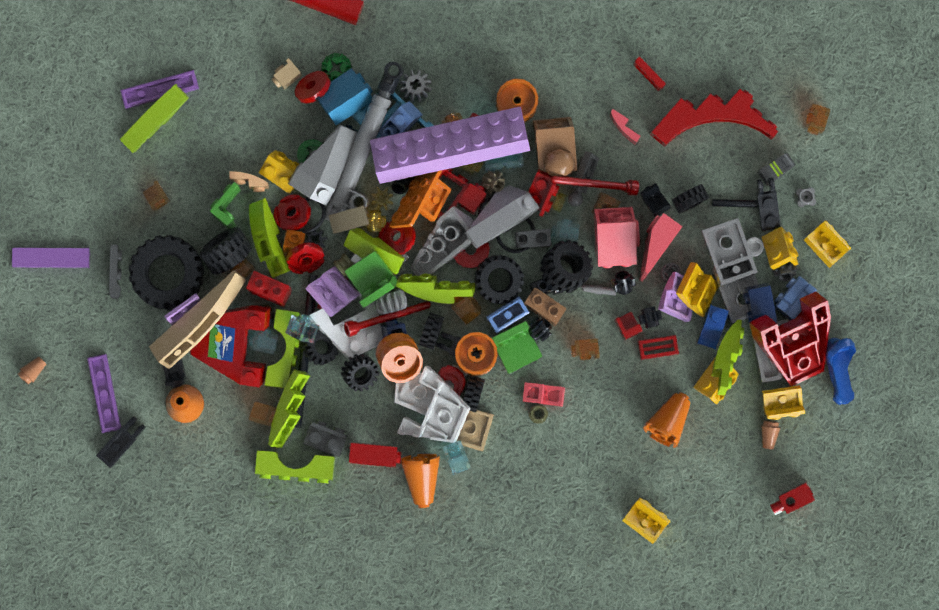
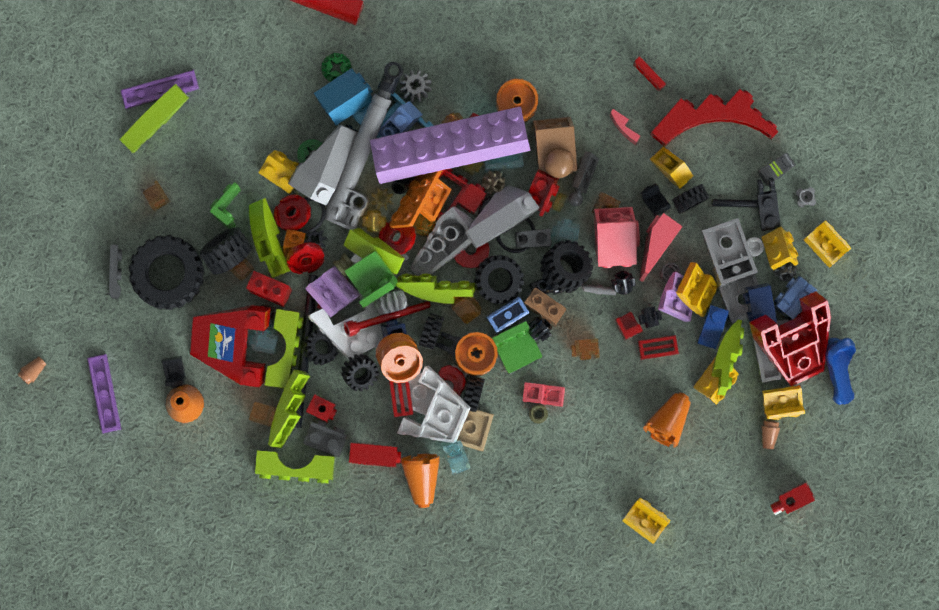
(51, 257): medium lavender tile -> none
(119, 443): black hinge -> none
(174, 315): lavender slope -> none
(196, 322): tan slope -> none
(255, 182): light nougat slope -> none
(286, 75): tan brick -> none
(302, 328): clear light blue brick -> none
(312, 86): red tile -> none
(315, 405): none -> red brick
(348, 219): dark tan slope -> none
(402, 413): none -> red tile
(423, 226): none -> clear yellow gear
(630, 187): red piece -> none
(672, 167): none -> yellow slope
(817, 119): clear orange brick -> none

